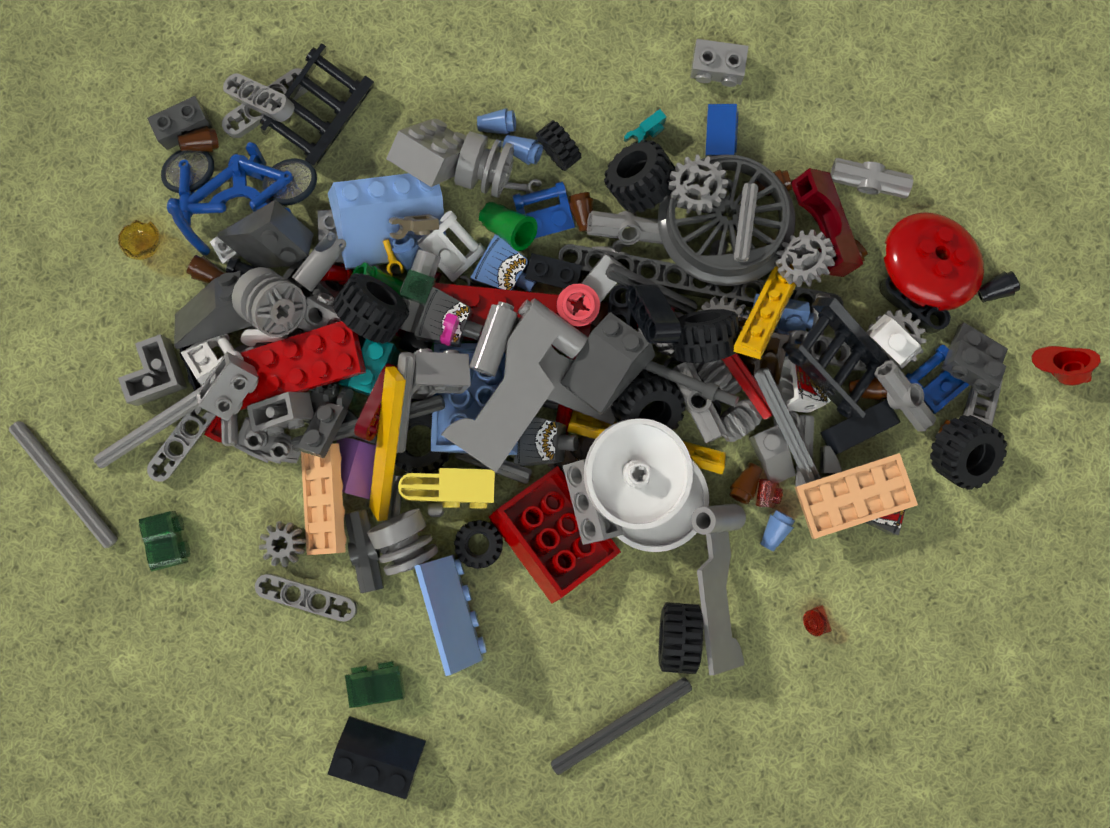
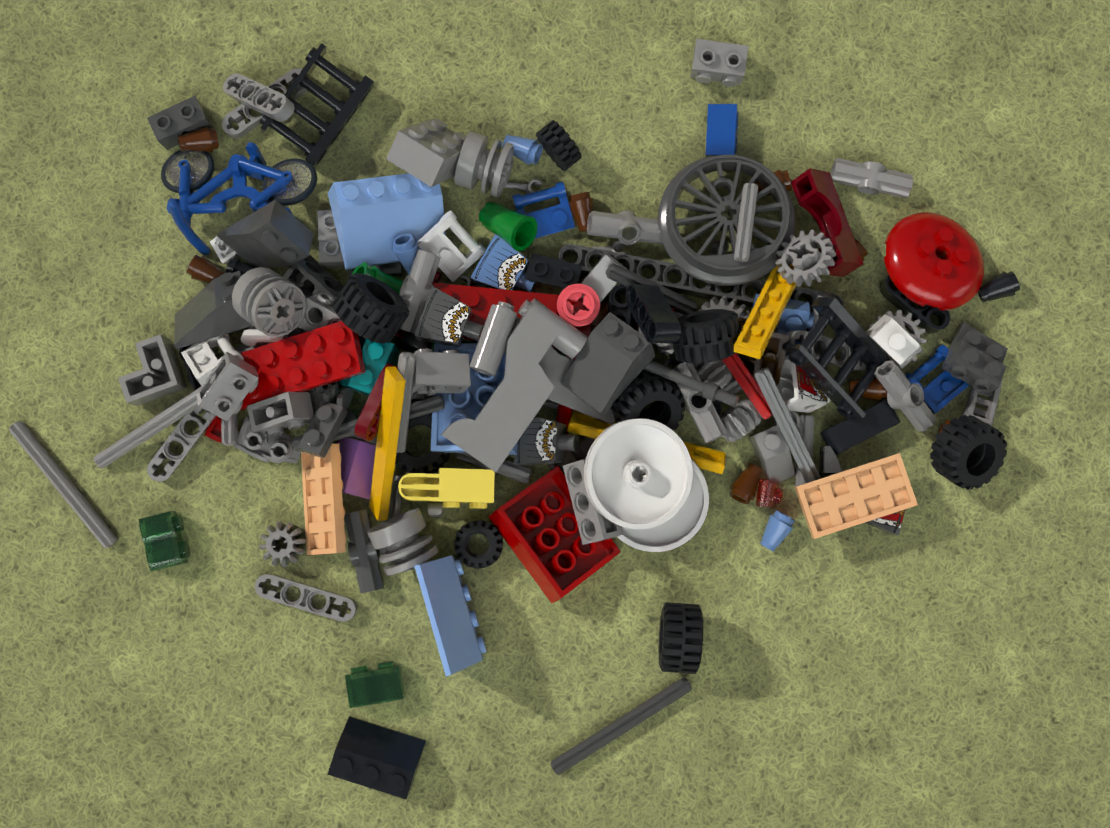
(139, 240): clear yellow hair -> none
(319, 261): light grey piece -> none
(338, 273): red pin -> none
(391, 258): yellow hand -> none
(417, 287): clear green plate -> none
(418, 224): dark tan plate -> none
(451, 323): dark pink tile -> none
(497, 122): medium blue cone -> none
(639, 176): black tyre -> none
(650, 127): teal plate -> none
(693, 195): light grey gear -> none
(715, 522): light grey door -> none
(816, 621): clear red plate -> none
(1067, 364): red piece -> none

